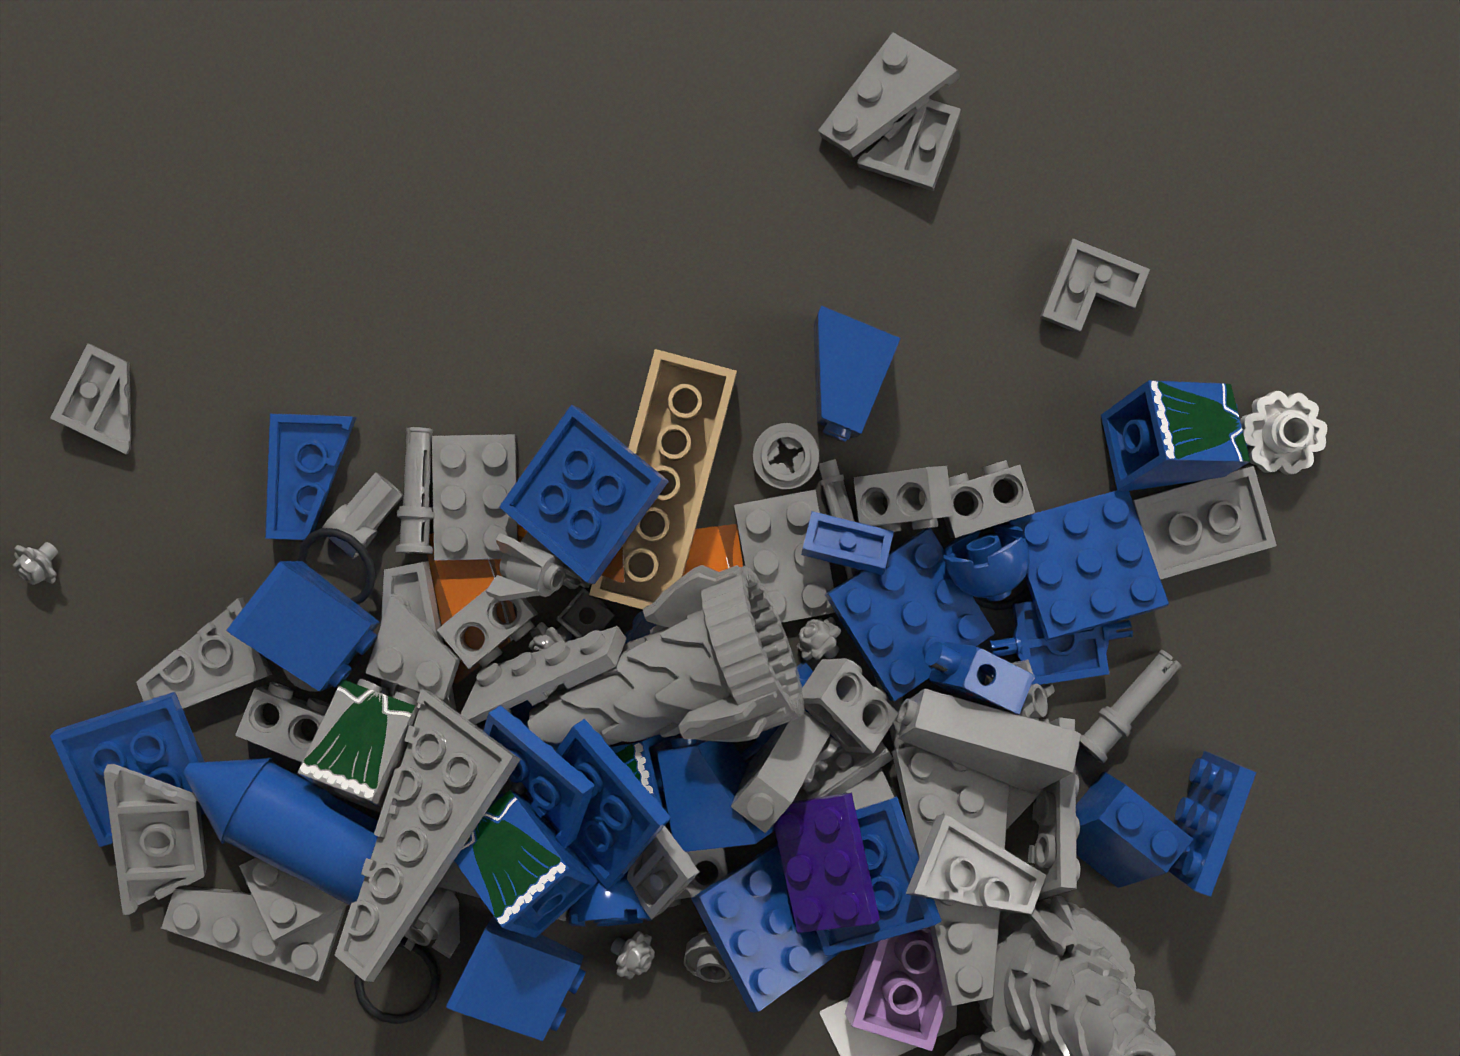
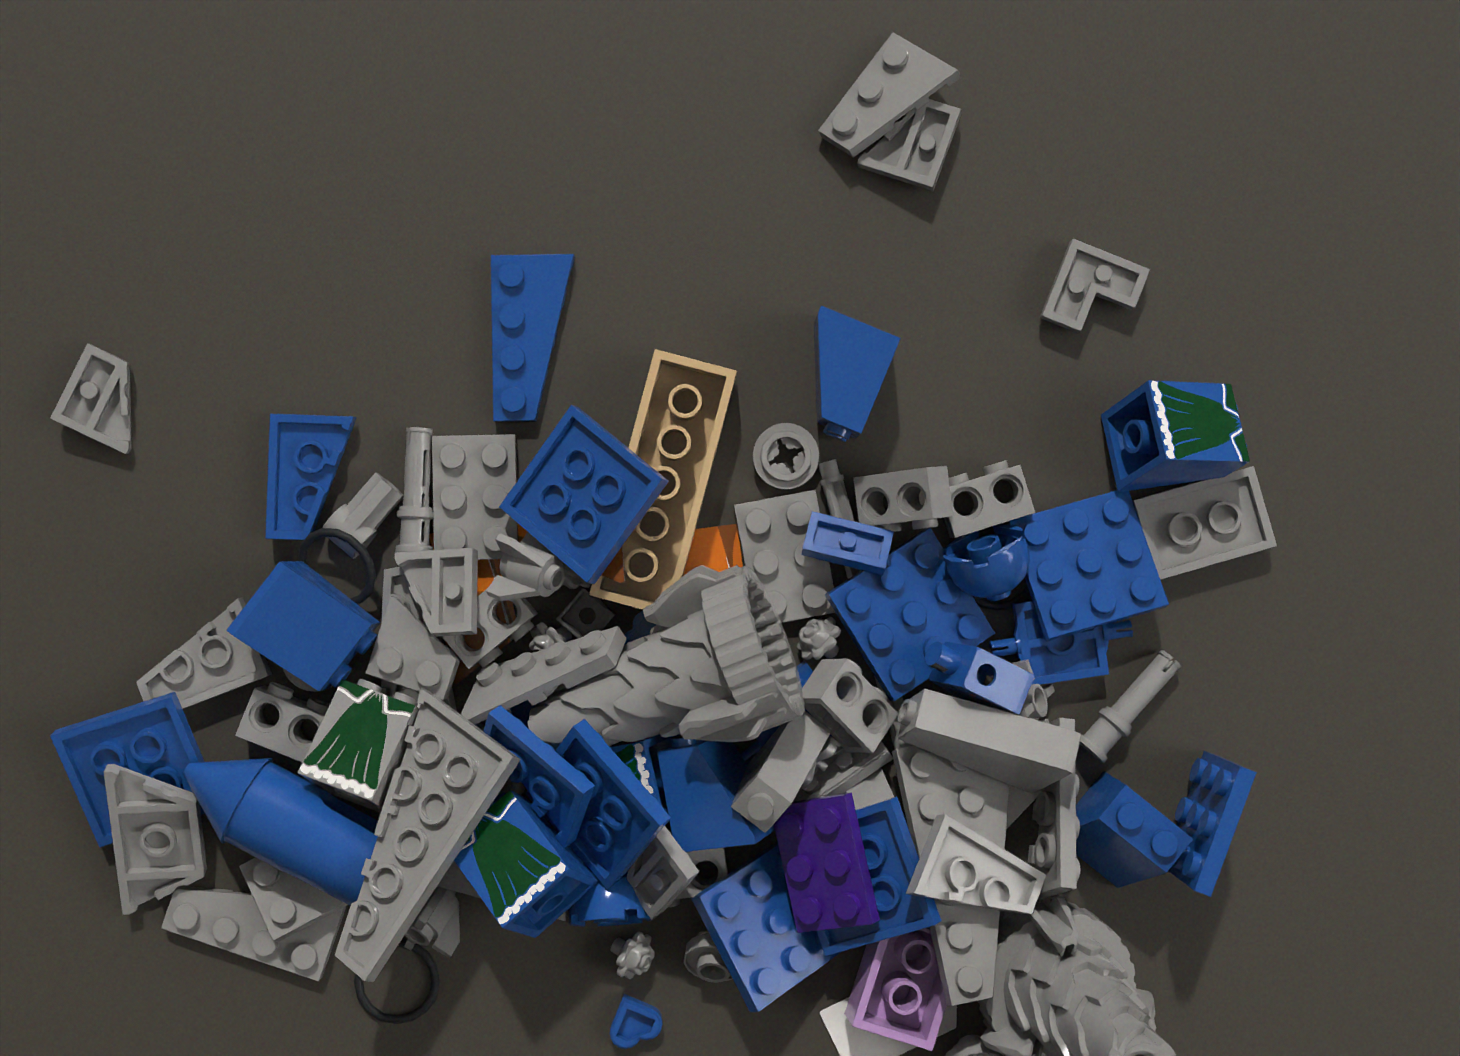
(35, 564): light grey plant -> none
(444, 588): none -> light grey wing
(517, 981): blue slope -> none
(525, 321): none -> blue wing
(634, 1022): none -> blue tile
(1283, 432): white plant -> none

